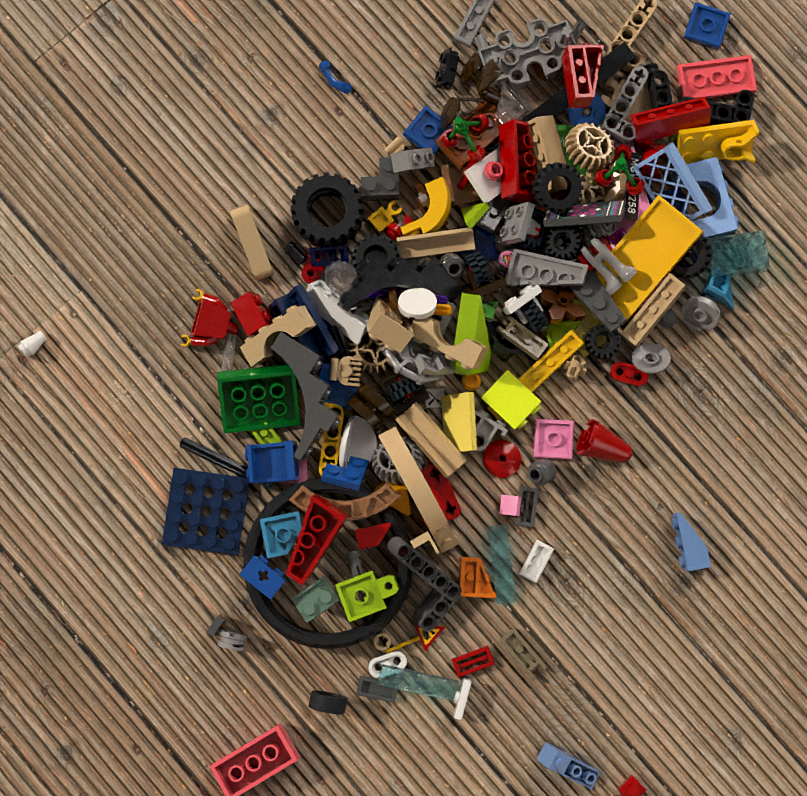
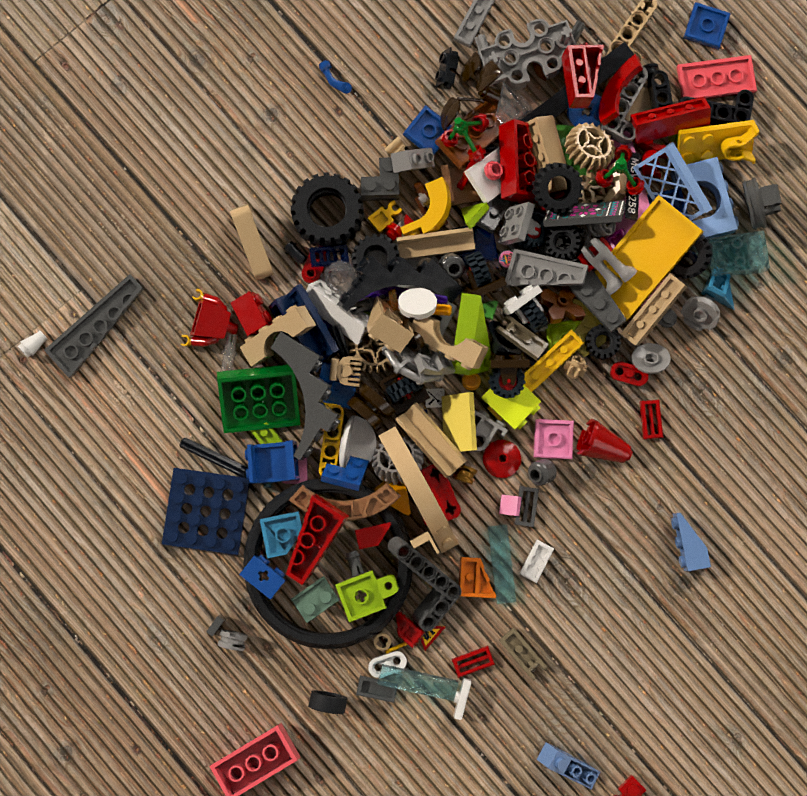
(84, 336): none -> dark grey wing
(408, 630): none -> red tile
(416, 342): none -> dark brown tile
(465, 476): none -> pearl gold wheel
(506, 374): none -> plate
(610, 99): none -> red tile
(651, 423): none -> red tile
(761, 202): none -> dark grey piece

